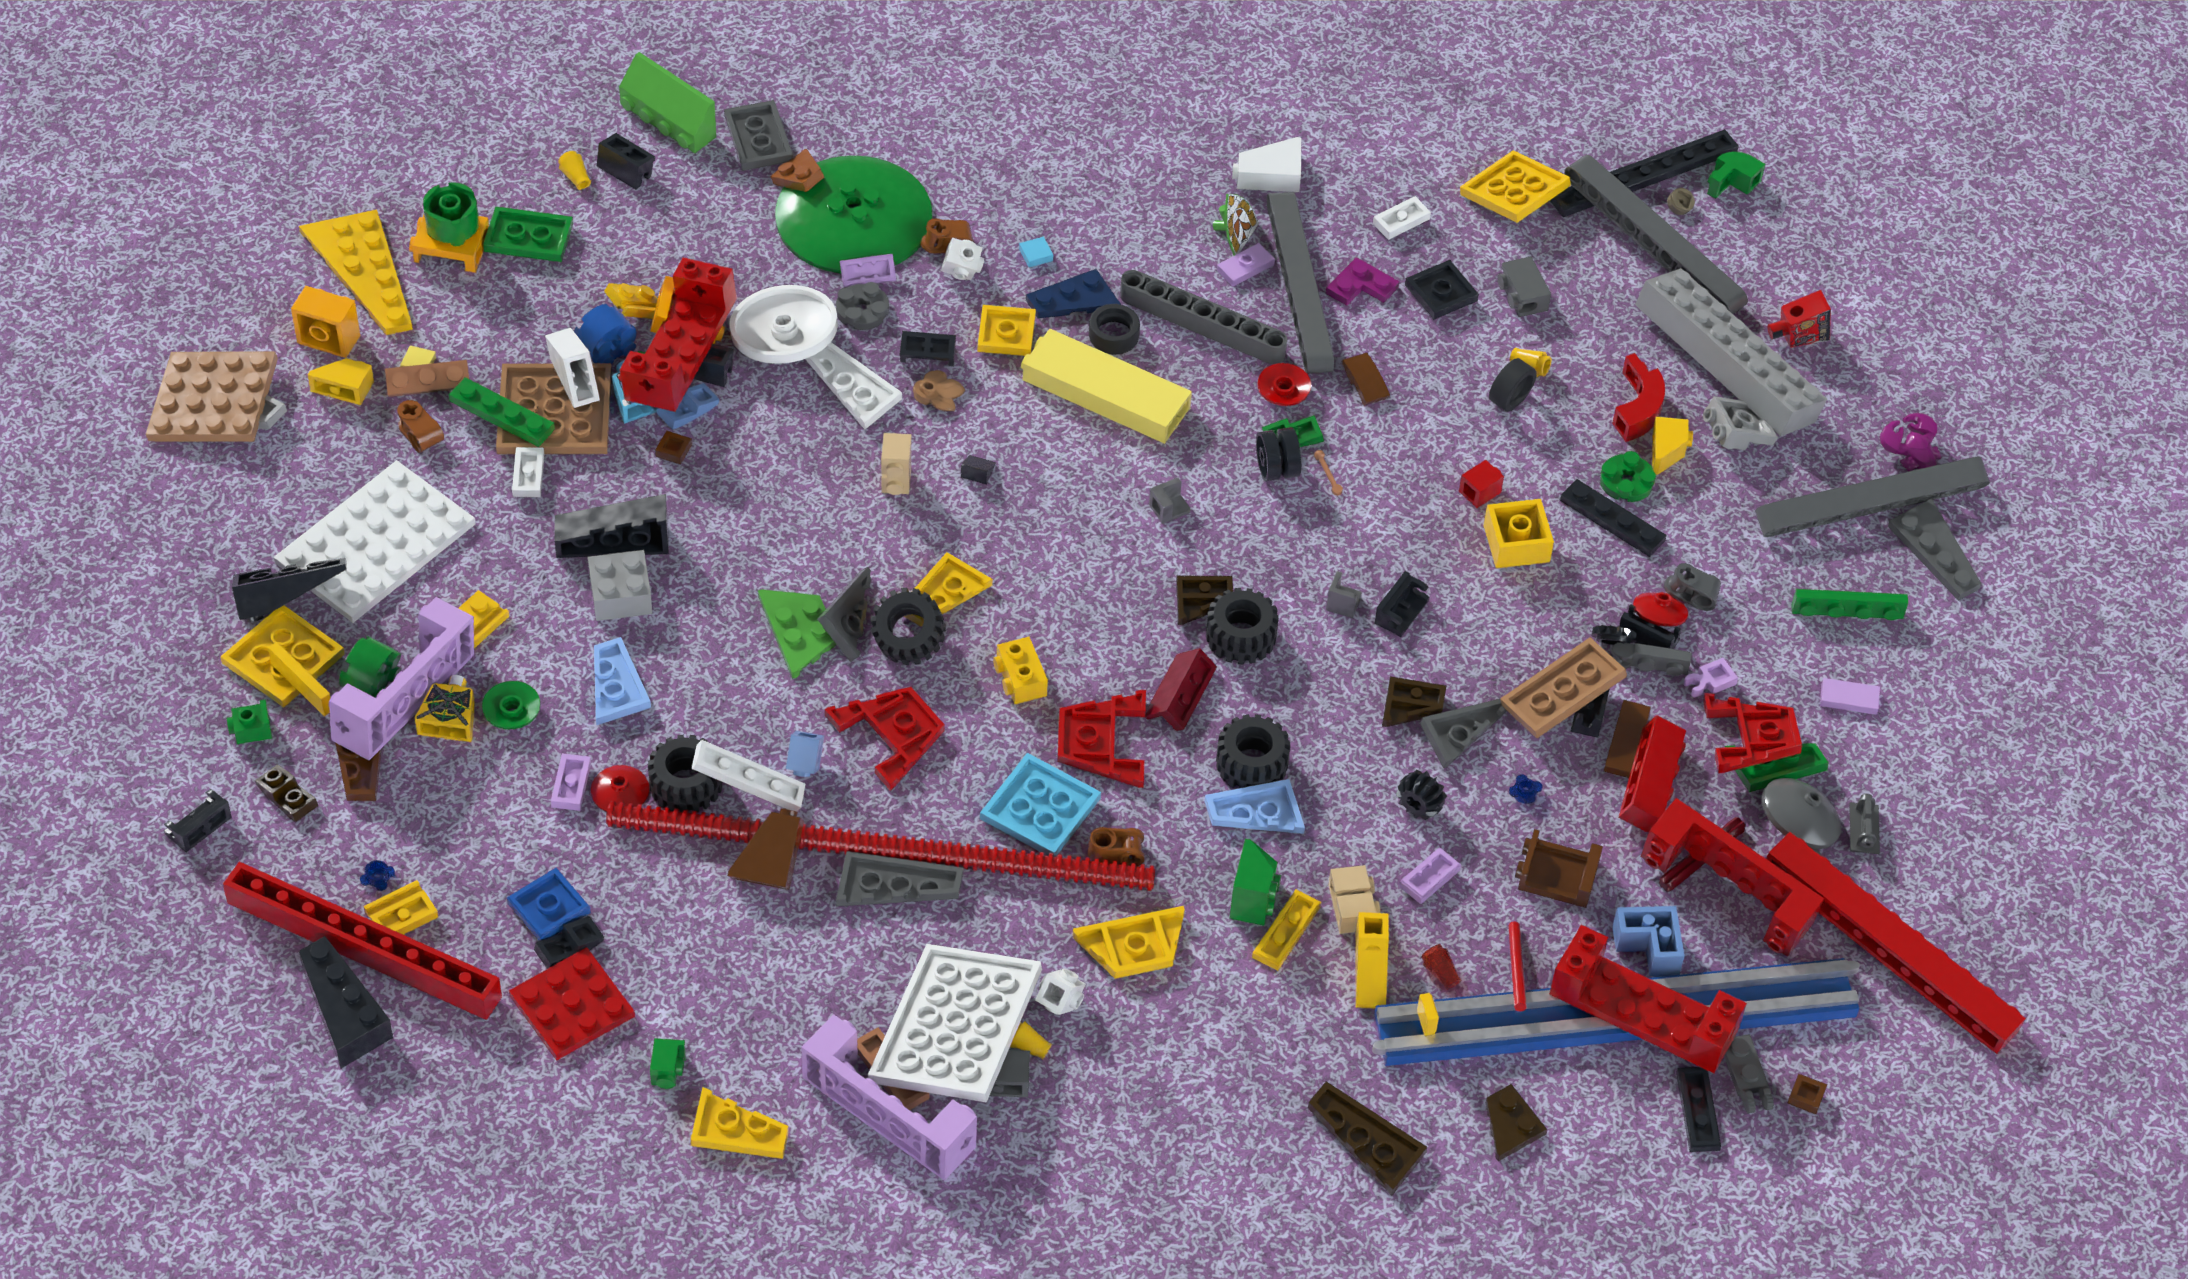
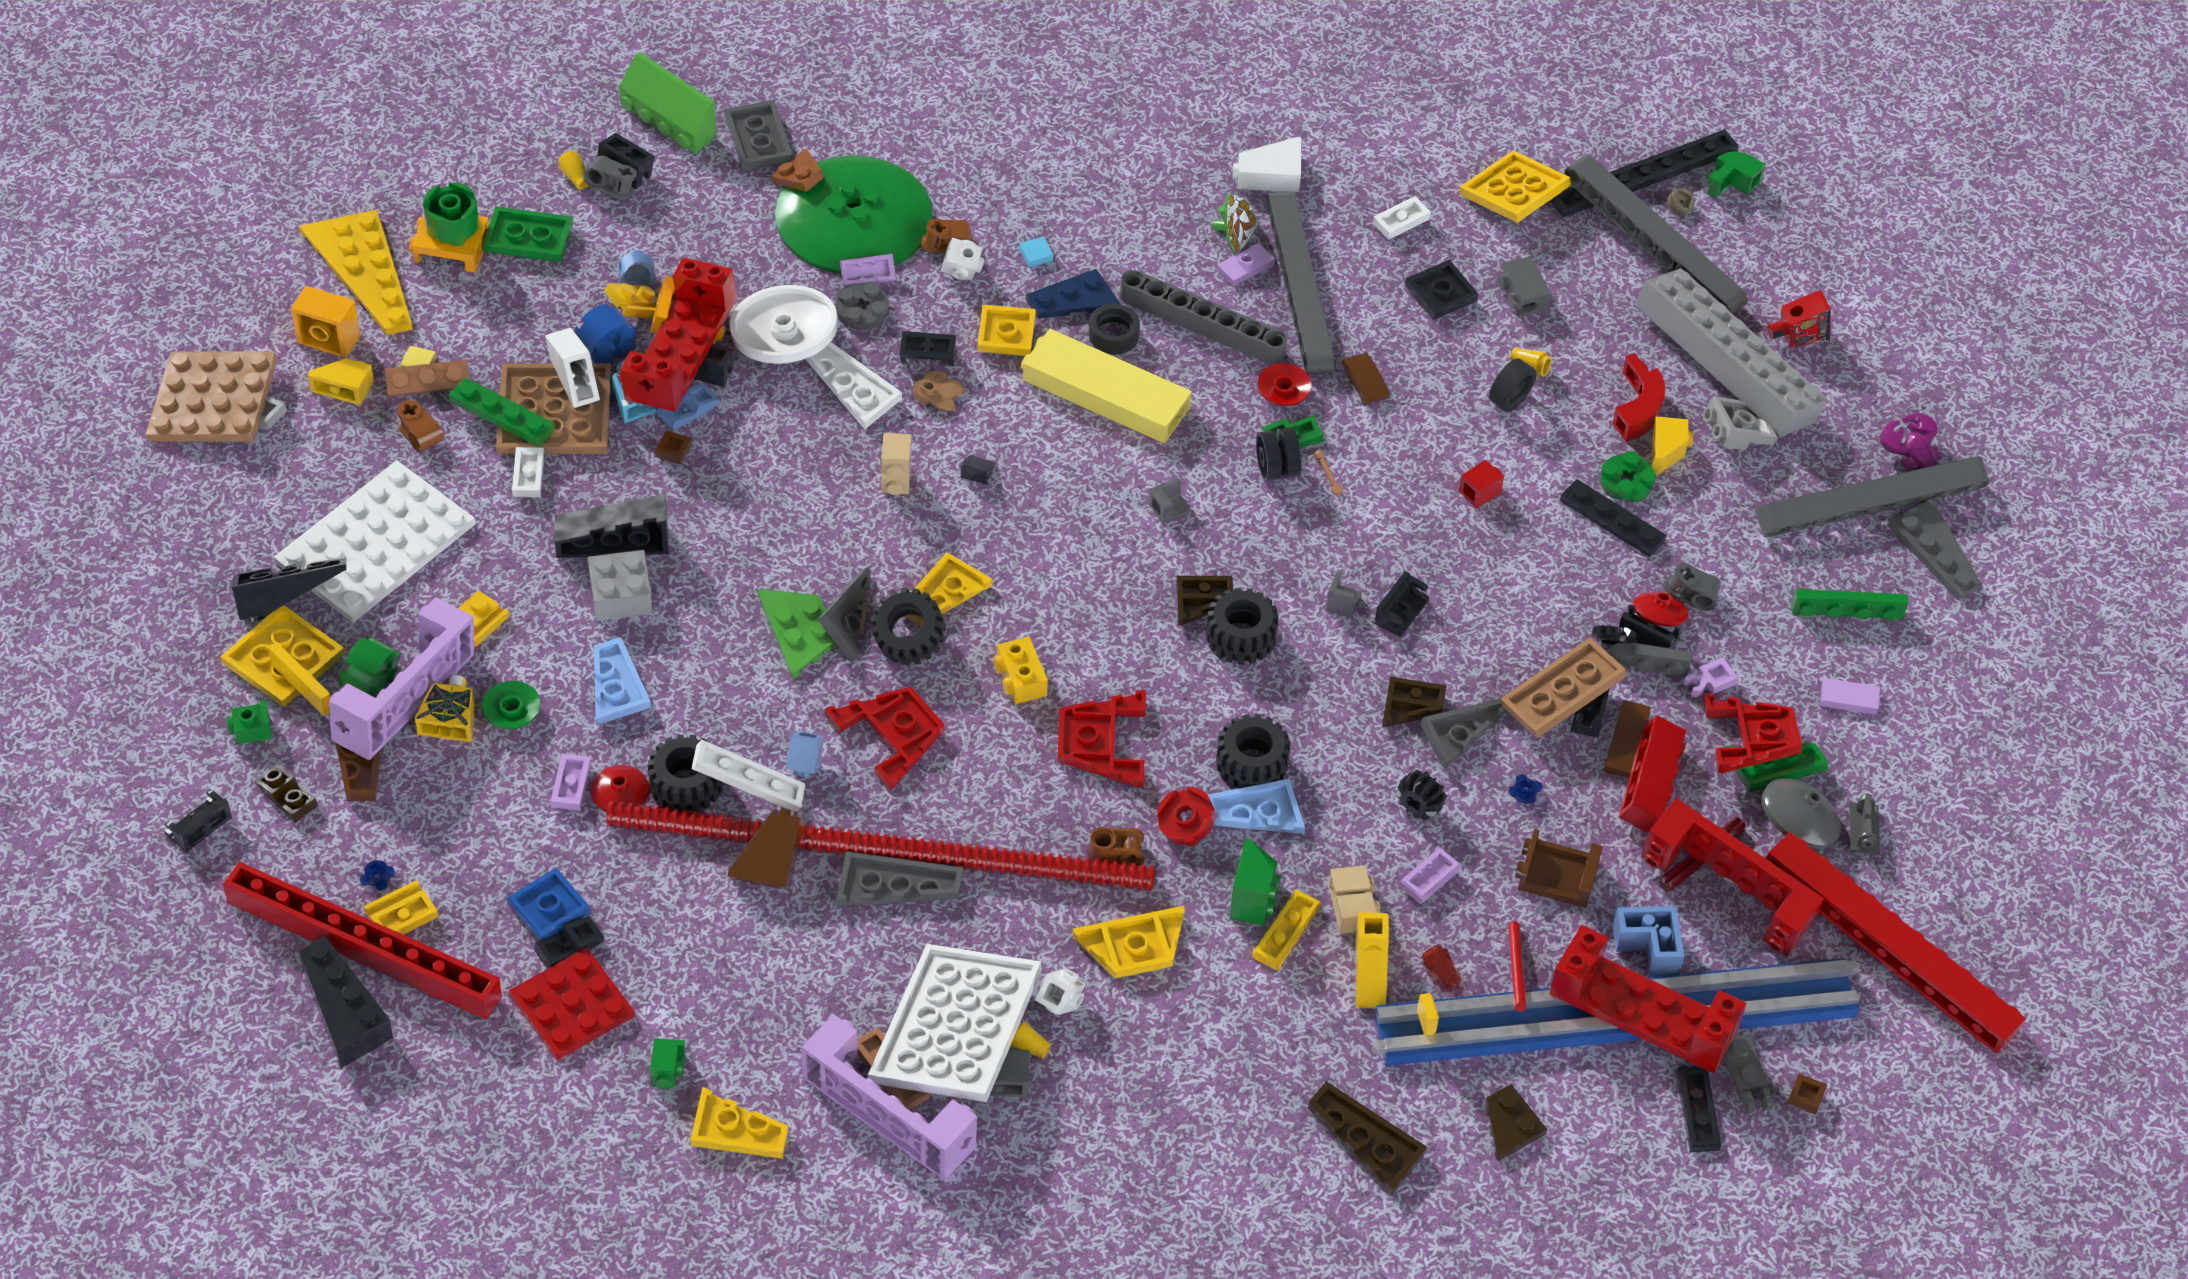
(610, 177): none -> dark grey piece
(637, 269): none -> medium blue piece
(1040, 805): medium azure plate -> none
(1182, 688): dark red panel -> none
(1191, 830): none -> red plate
(1361, 277): magenta plate -> none
(1518, 533): yellow slope -> none

